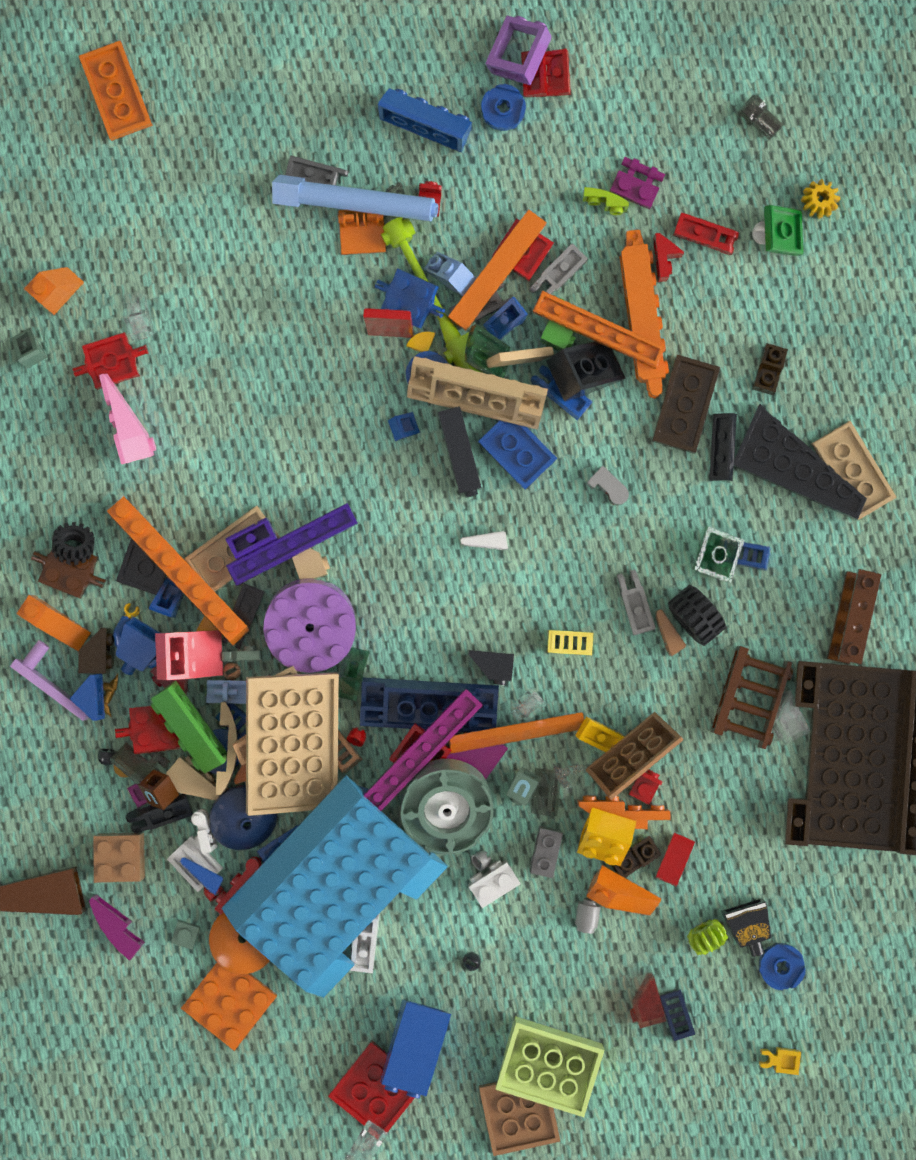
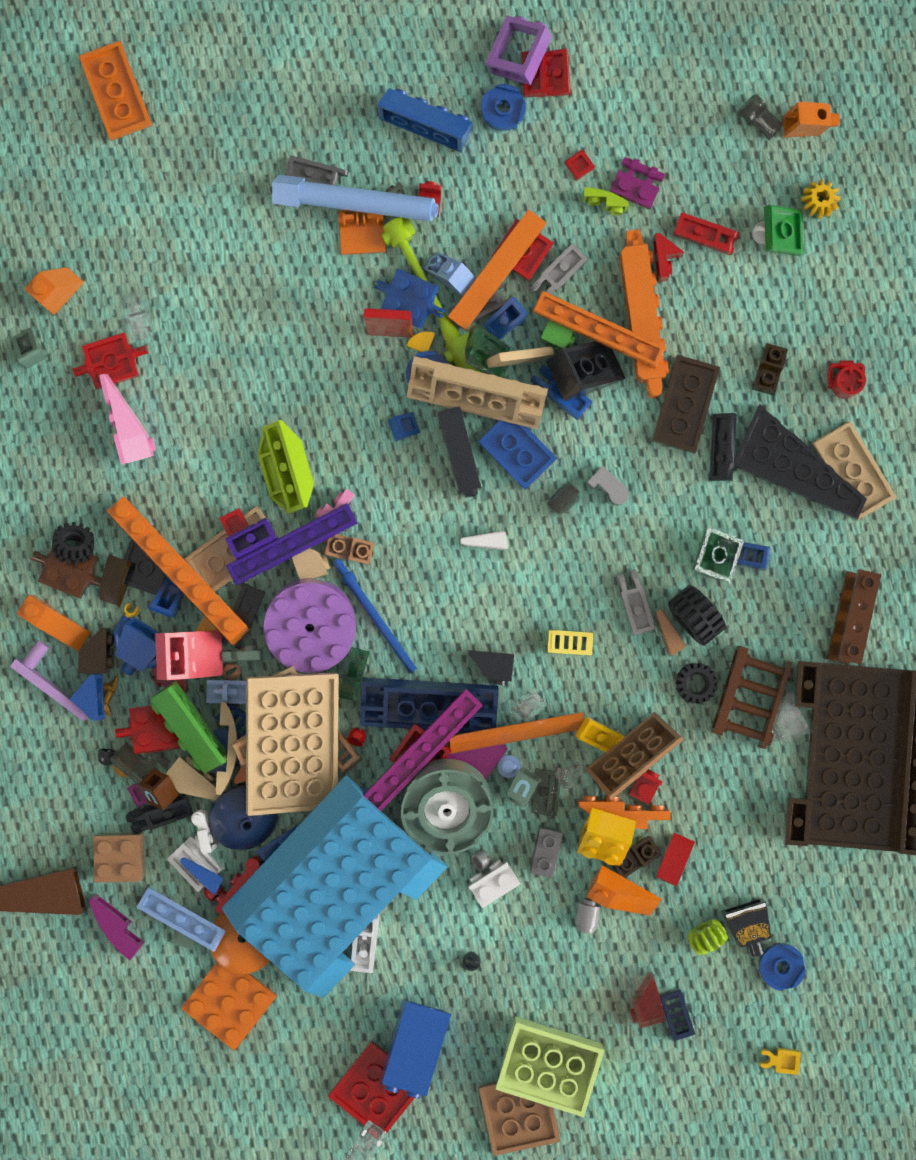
(112, 583): none -> dark brown slope
(181, 919): none -> light blue plate
(234, 522): none -> red plate
(285, 467): none -> lime wedge
(341, 499): none -> bright pink slope
(348, 579): none -> blue bar
(349, 549): none -> medium nougat slope
(509, 766): none -> light blue plate
(564, 498): none -> clear smoke brick
(579, 165): none -> red tile
(710, 683): none -> black tyre
(809, 119): none -> orange torso
(848, 380): none -> red piece

